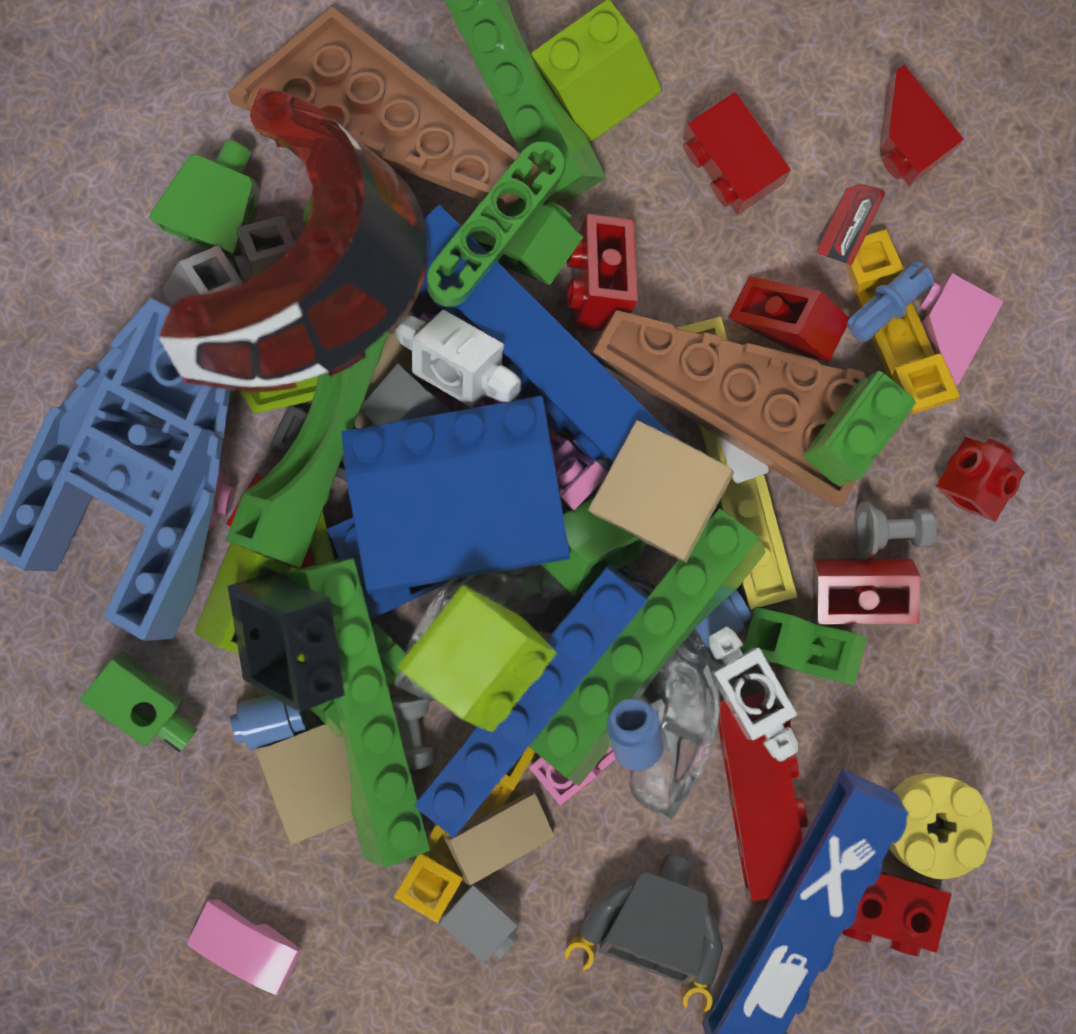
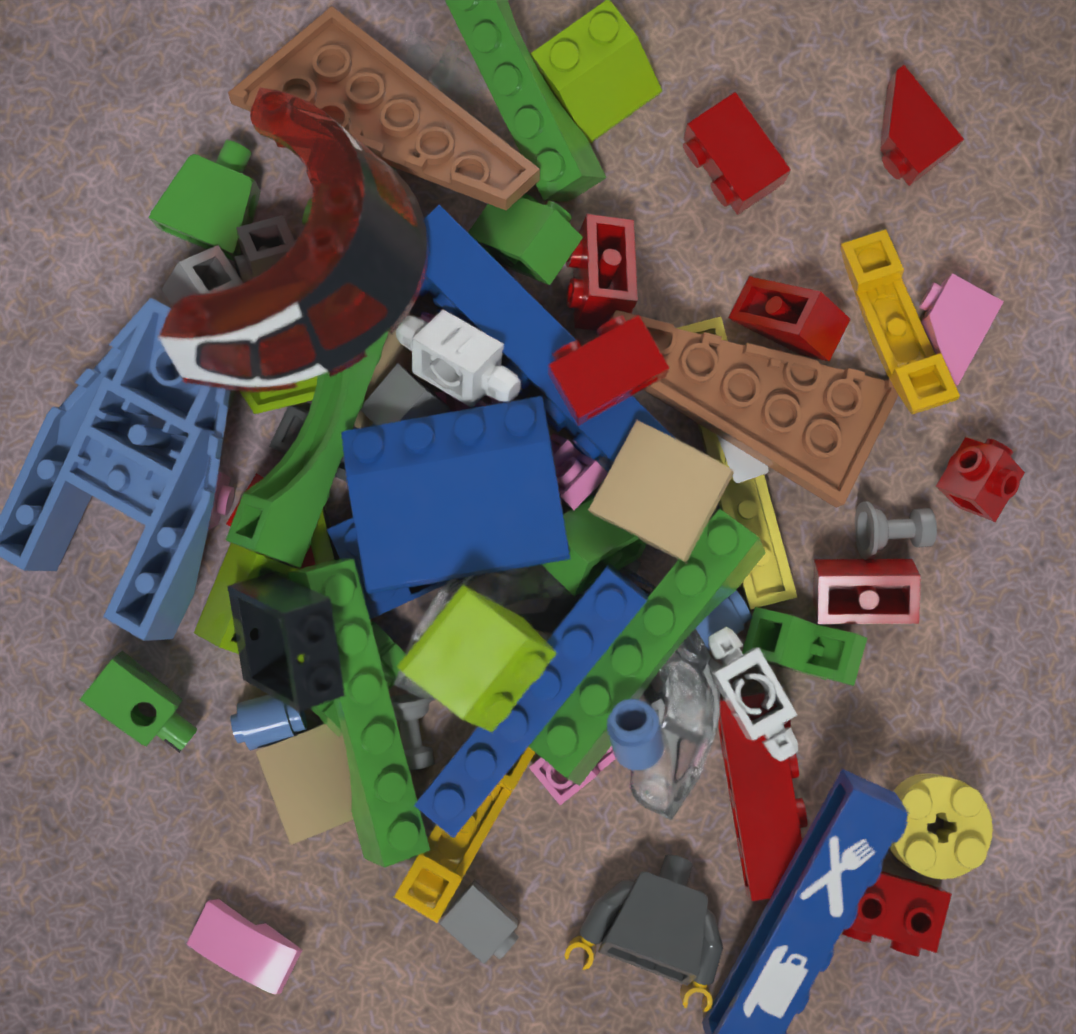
(490, 220): bright green beam -> none
(500, 838): tan tile -> none
(607, 368): none -> red brick
(850, 223): sticker -> none
(859, 429): bright green brick -> none
(890, 301): medium blue axle -> none

